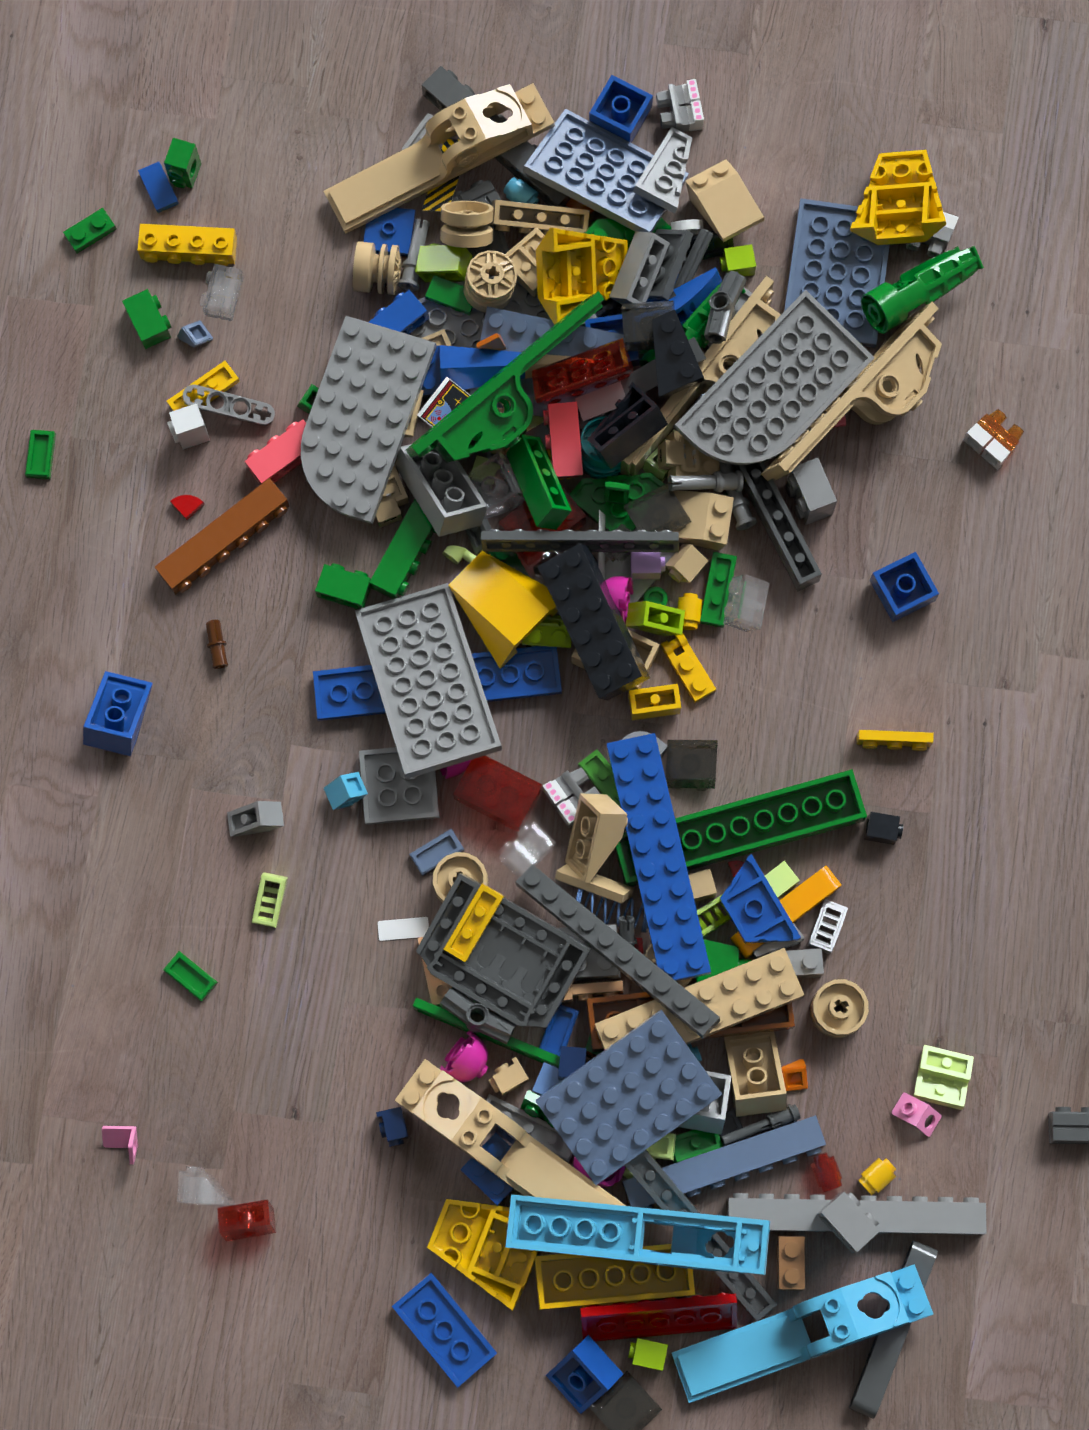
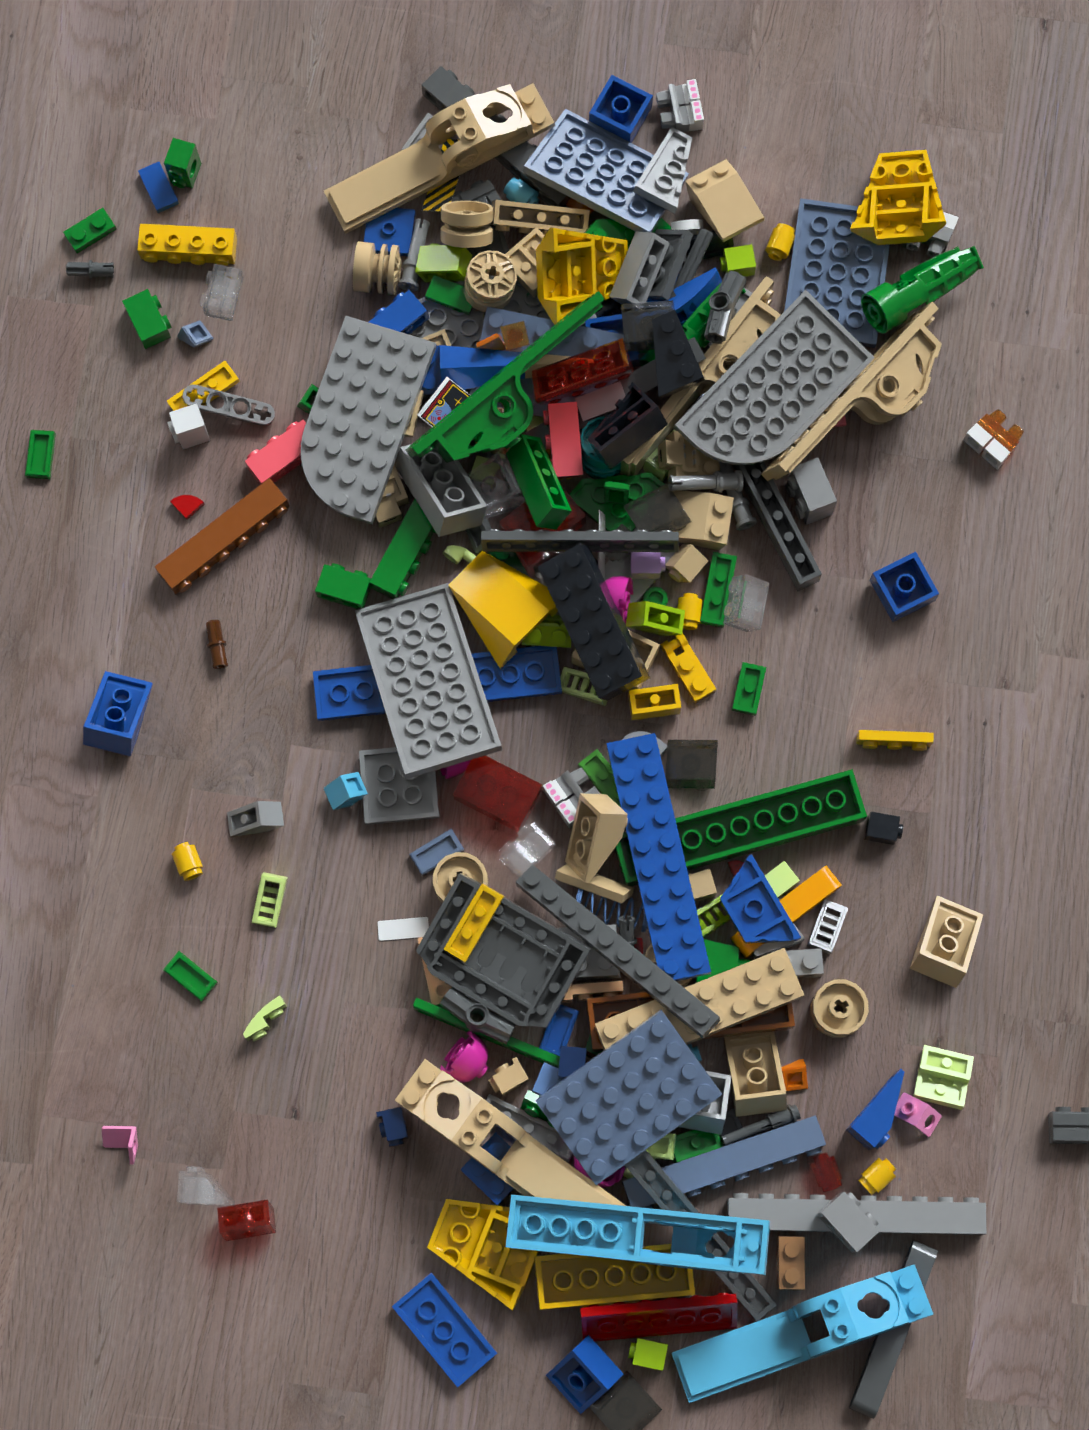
(90, 269): none -> dark grey axle
(187, 861): none -> yellow brick
(258, 1025): none -> yellowish green slope
(515, 335): none -> clear orange plate
(565, 676): none -> yellowish green slope
(749, 688): none -> green plate
(780, 242): none -> yellow brick
(877, 1117): none -> blue slope
(947, 942): none -> tan slope

